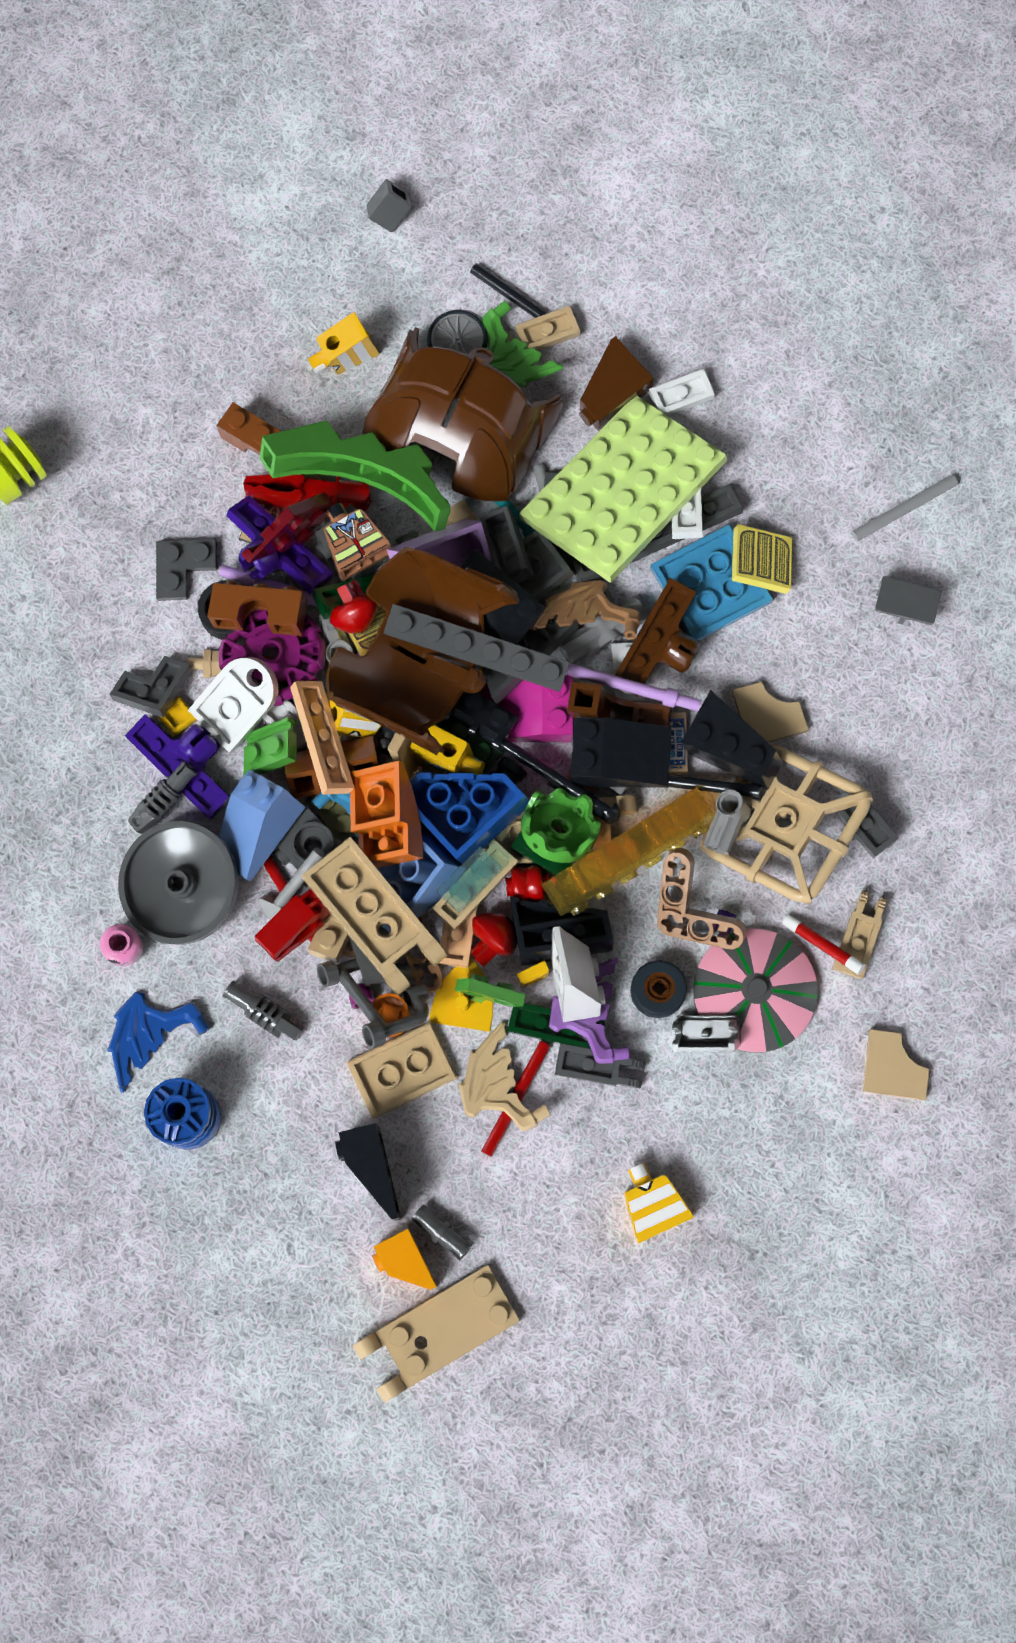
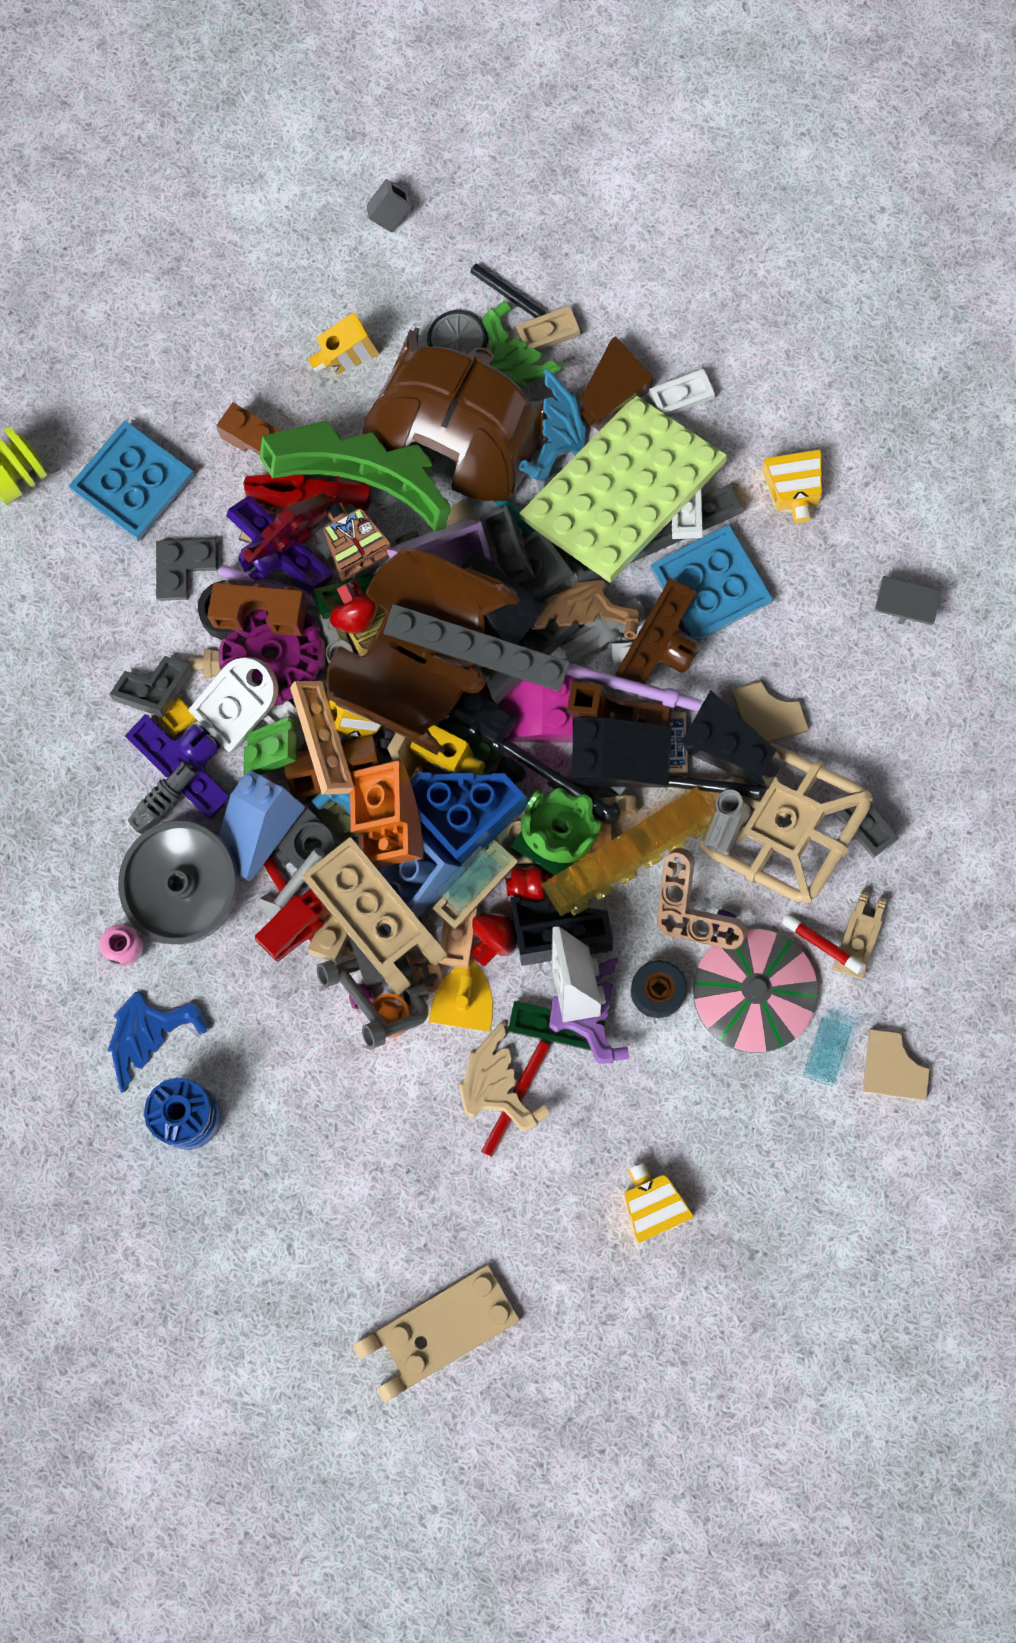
(131, 480): none -> dark azure plate
(263, 1011): dark grey hinge -> none
(367, 1159): black slope -> none
(401, 1070): tan tile -> none
(403, 1260): light orange slope -> none
(441, 1232): dark grey pin -> none
(480, 990): bright green plate -> none
(533, 974): yellow tile -> none
(562, 428): none -> dark azure animal
(580, 1064): dark grey hinge -> none
(706, 1033): hinge -> none
(762, 559): light yellow tile -> none
(794, 482): none -> yellow torso
(827, 1051): none -> clear light blue plate
(904, 508): light grey bar -> none

